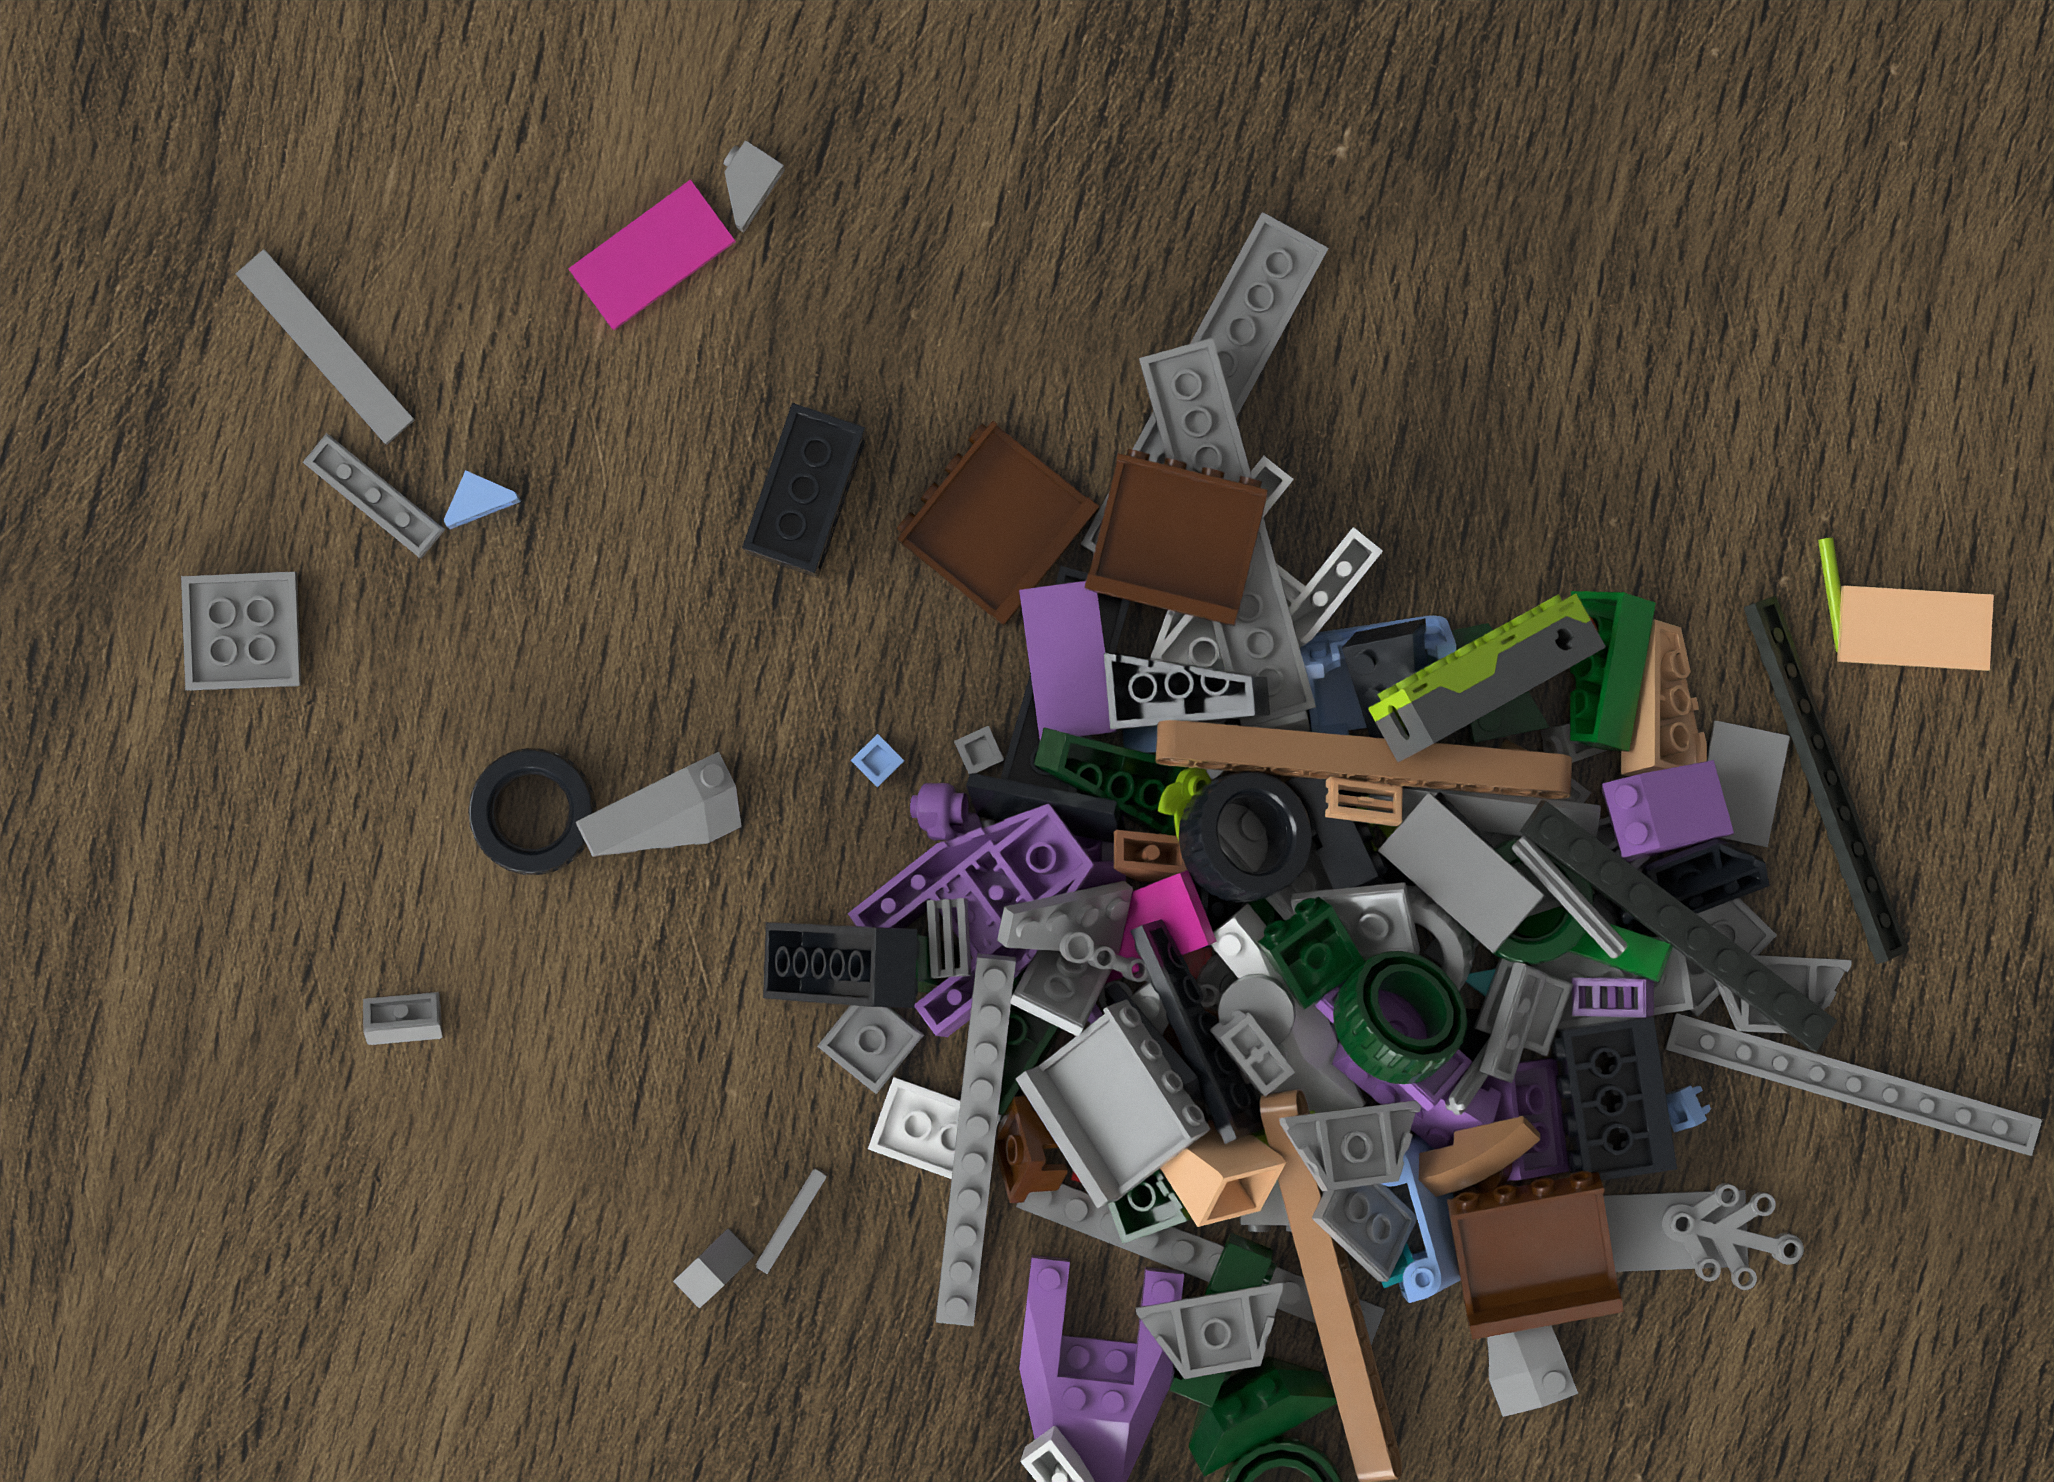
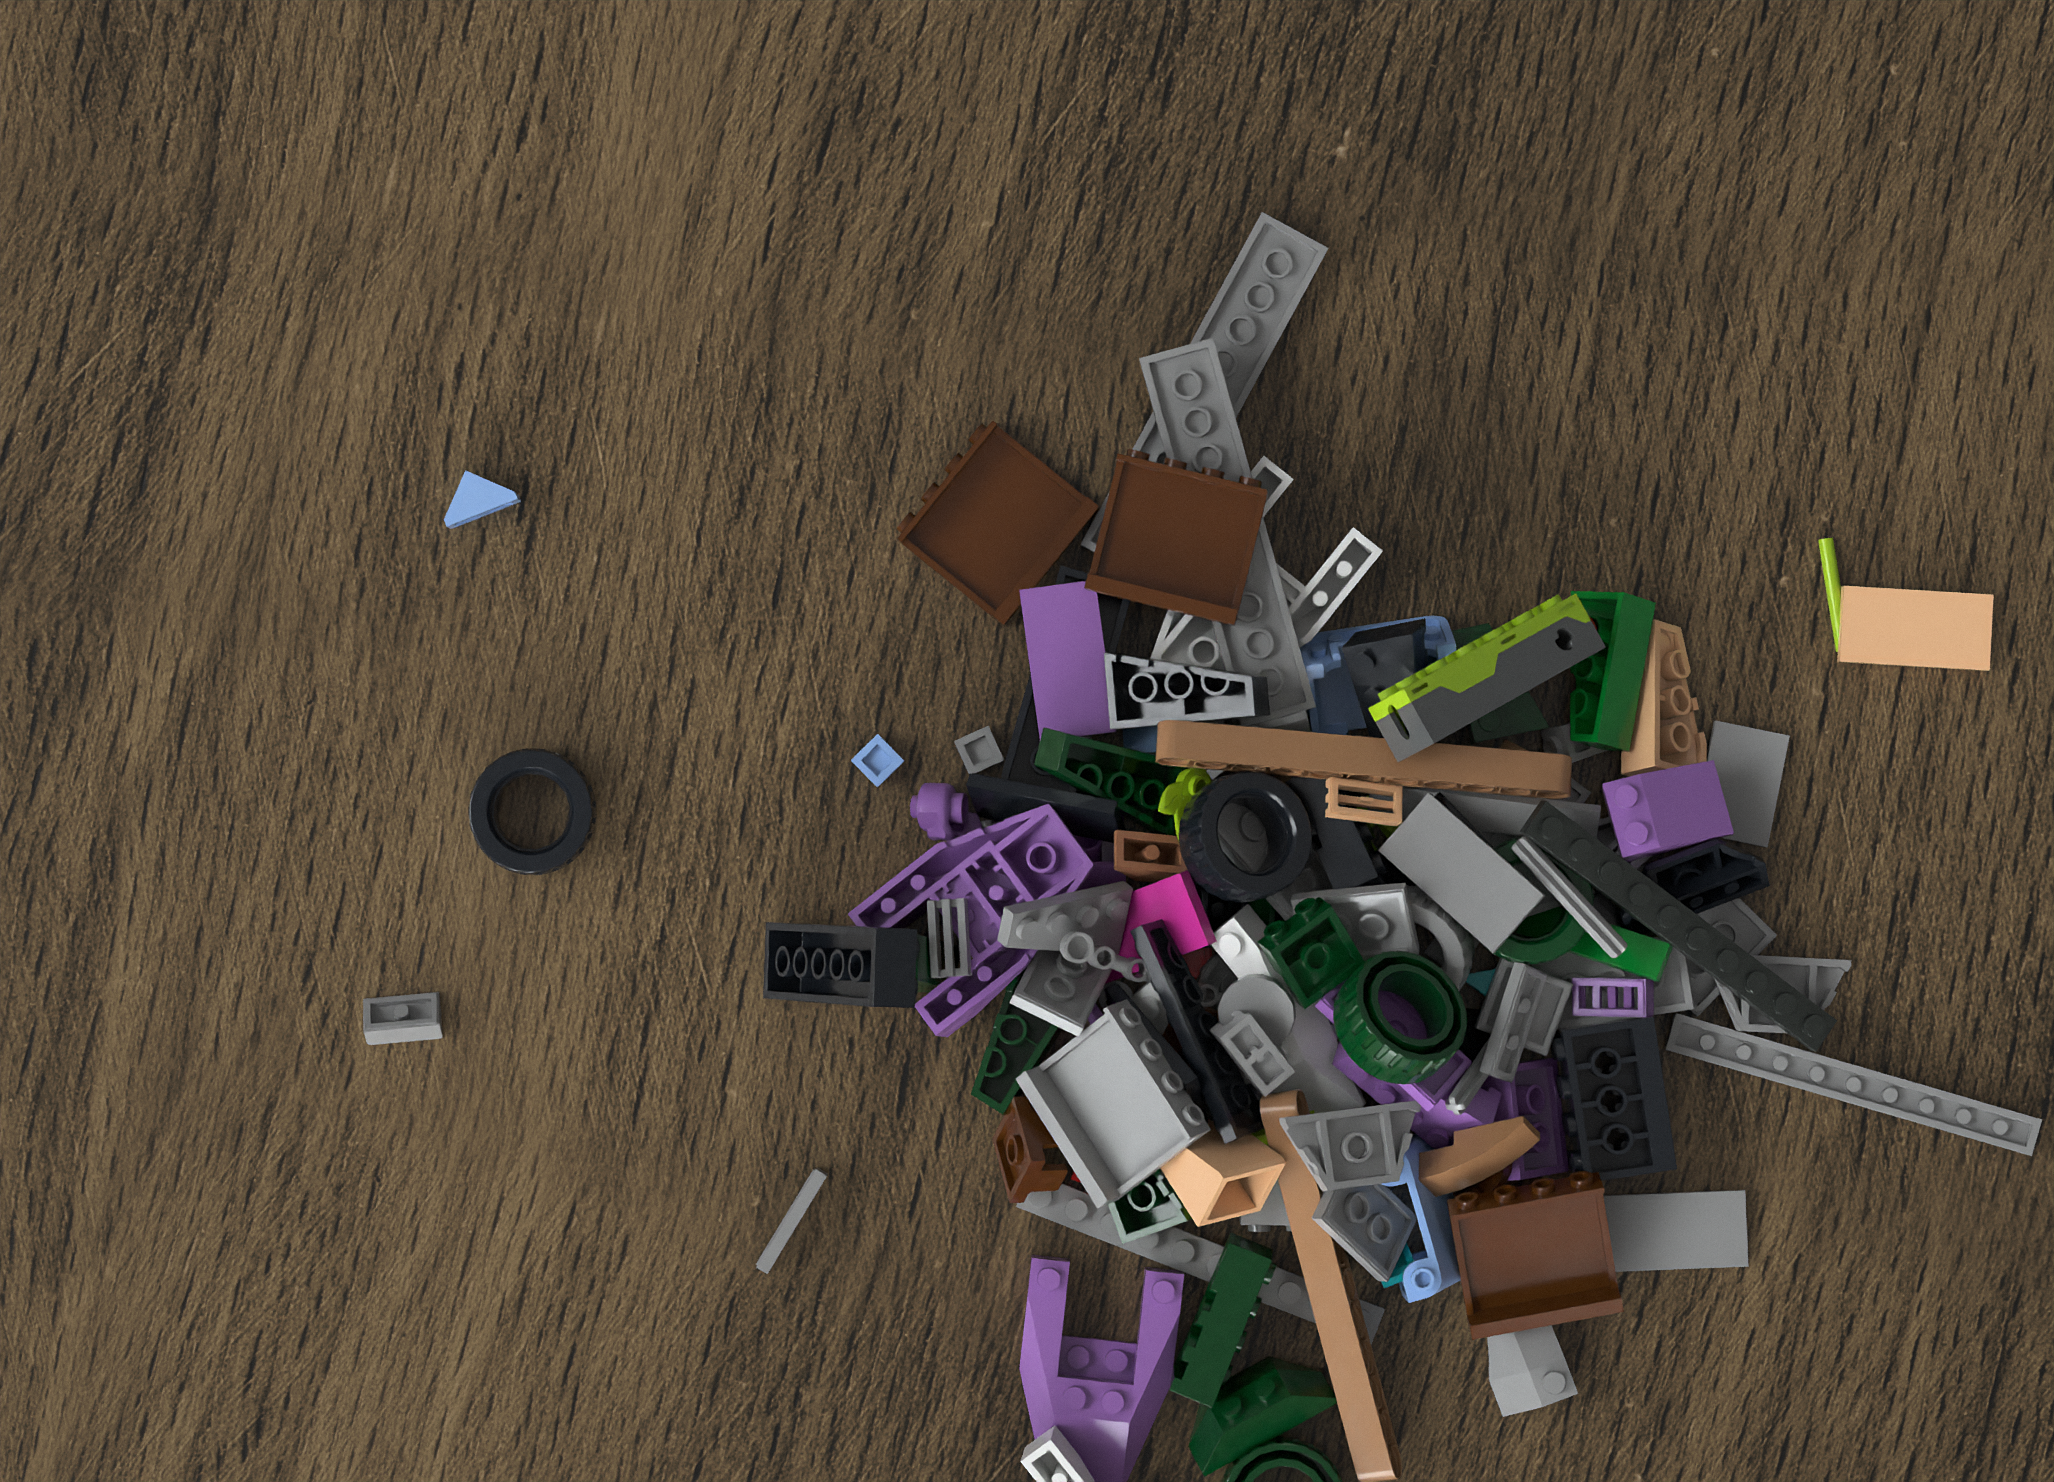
(241, 631): light grey plate -> none
(325, 347): light grey tile -> none
(373, 496): light grey tile -> none
(652, 255): dark pink tile -> none
(675, 811): light grey wedge -> none
(713, 1268): light grey slope -> none
(749, 181): light grey slope -> none
(805, 490): black brick -> none
(870, 1043): light grey tile -> none
(918, 1127): white plate -> none
(975, 1139): light grey plate -> none
(1215, 1329): light grey wing -> none
(1685, 1108): light blue tile -> none
(1725, 1234): light grey plant -> none
(1826, 779): pearl dark grey plate -> none

